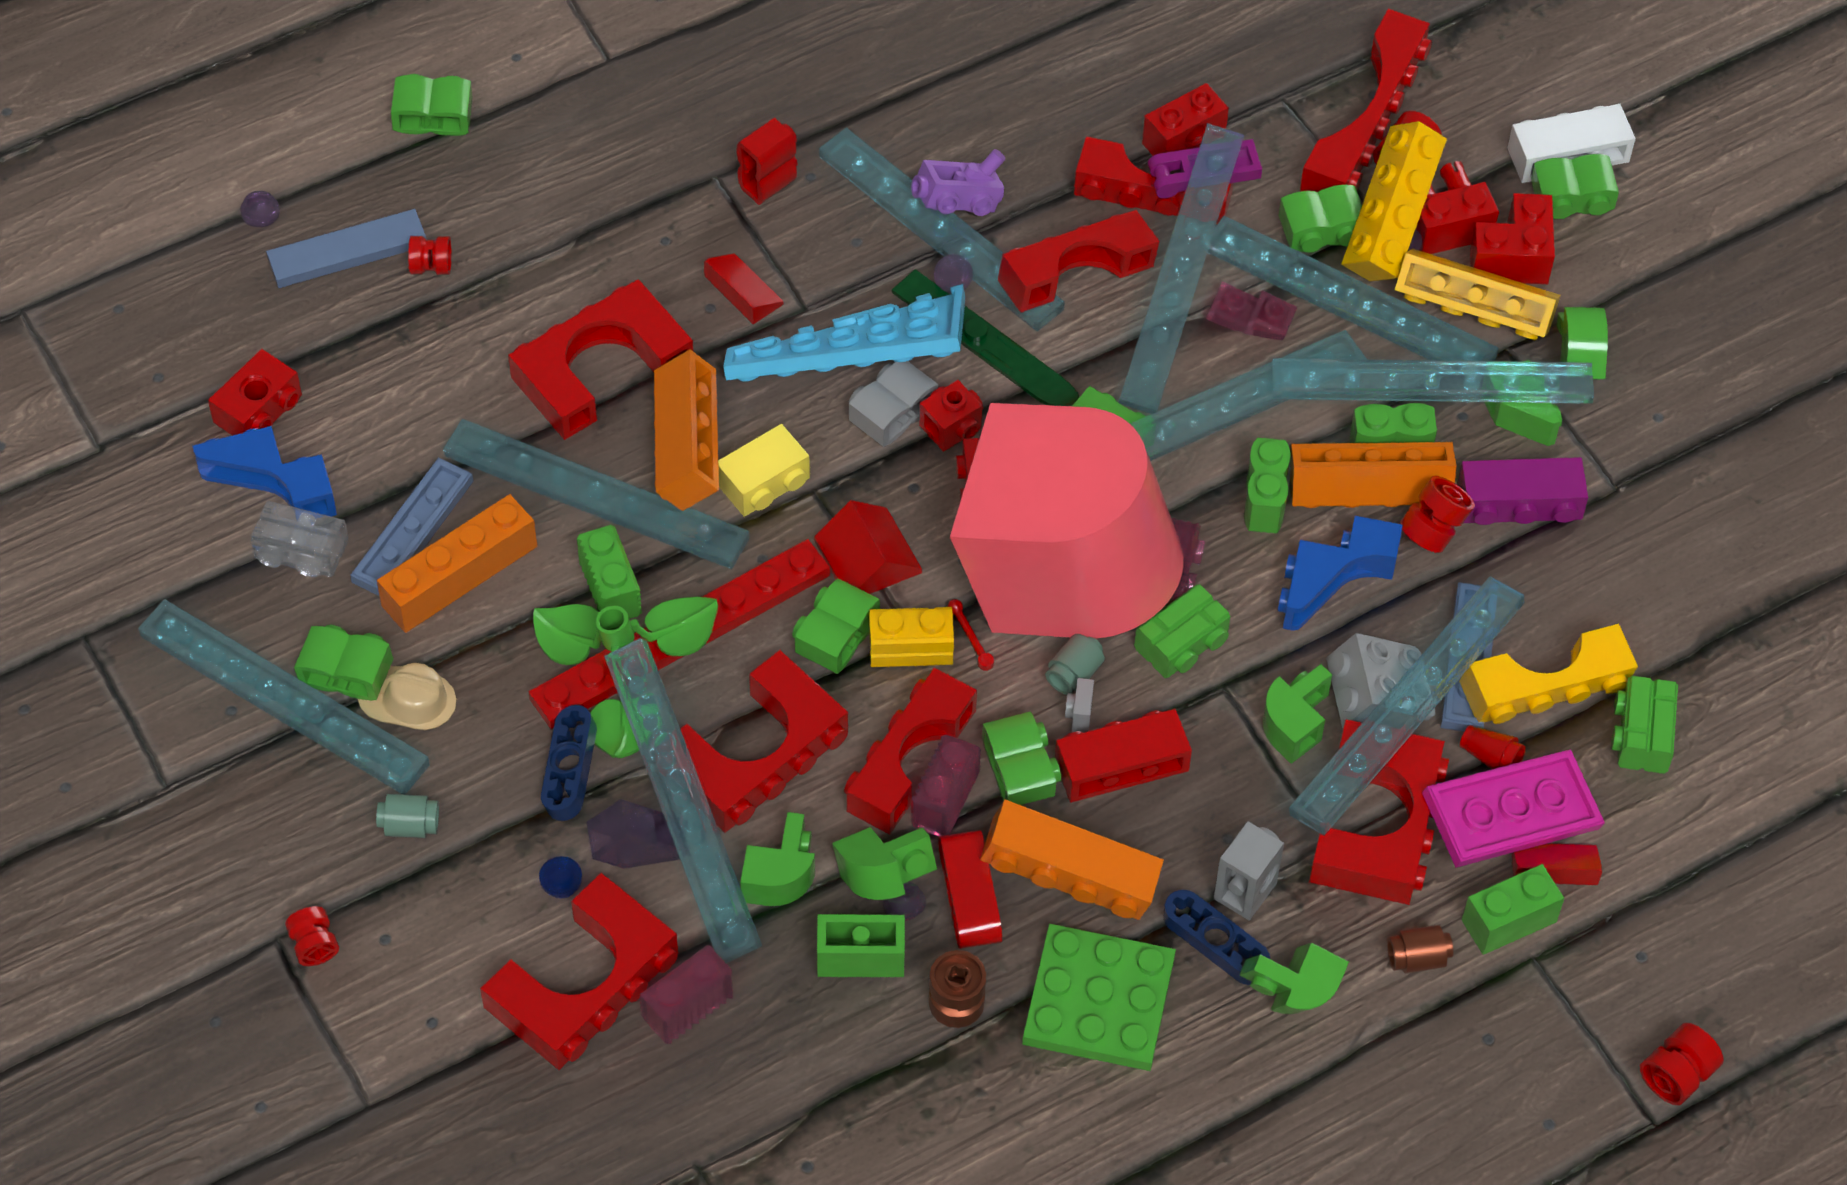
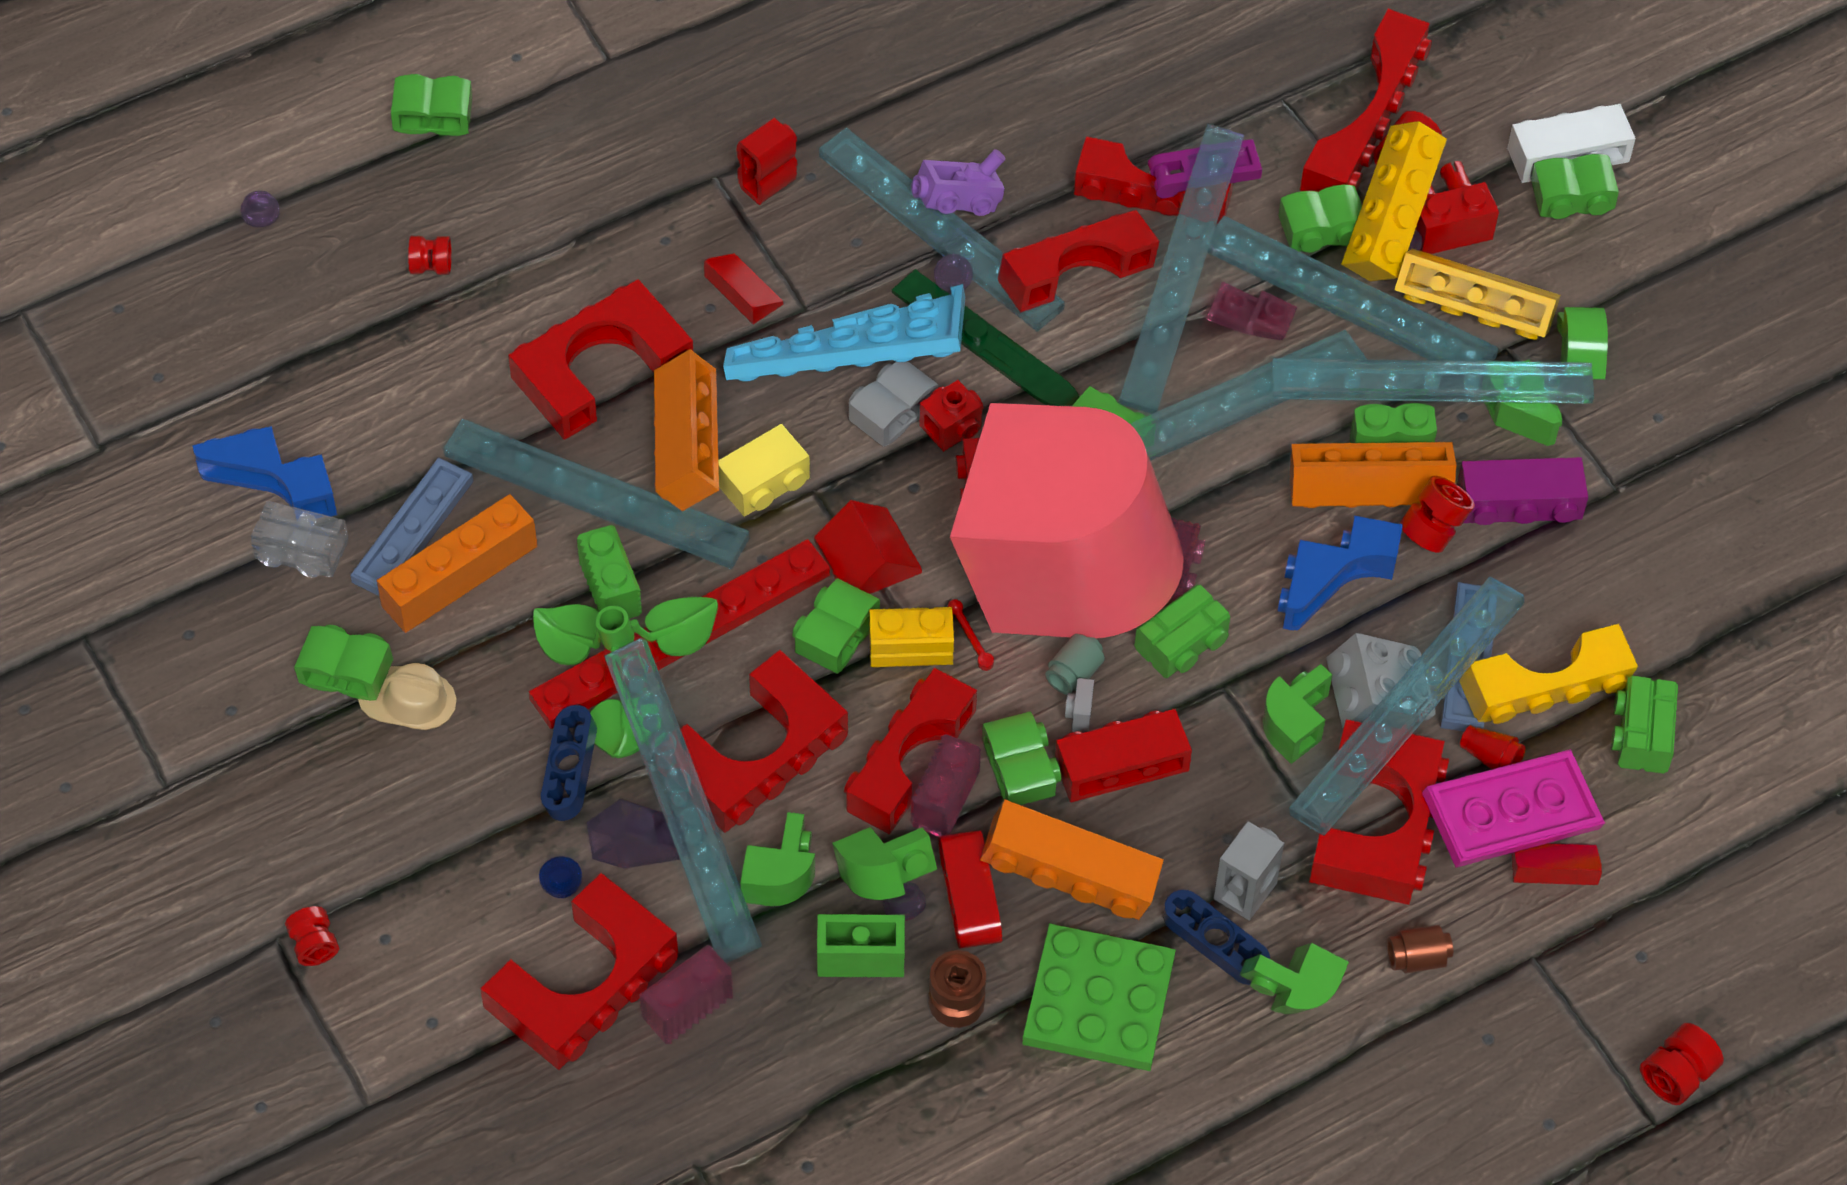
(262, 378): red brick -> none
(284, 697): clear light blue plate -> none
(344, 248): sand blue tile -> none
(408, 816): sand green brick -> none
(1184, 121): red brick -> none
(1267, 485): bright green brick -> none
(1512, 909): bright green brick -> none
(1522, 246): red brick -> none

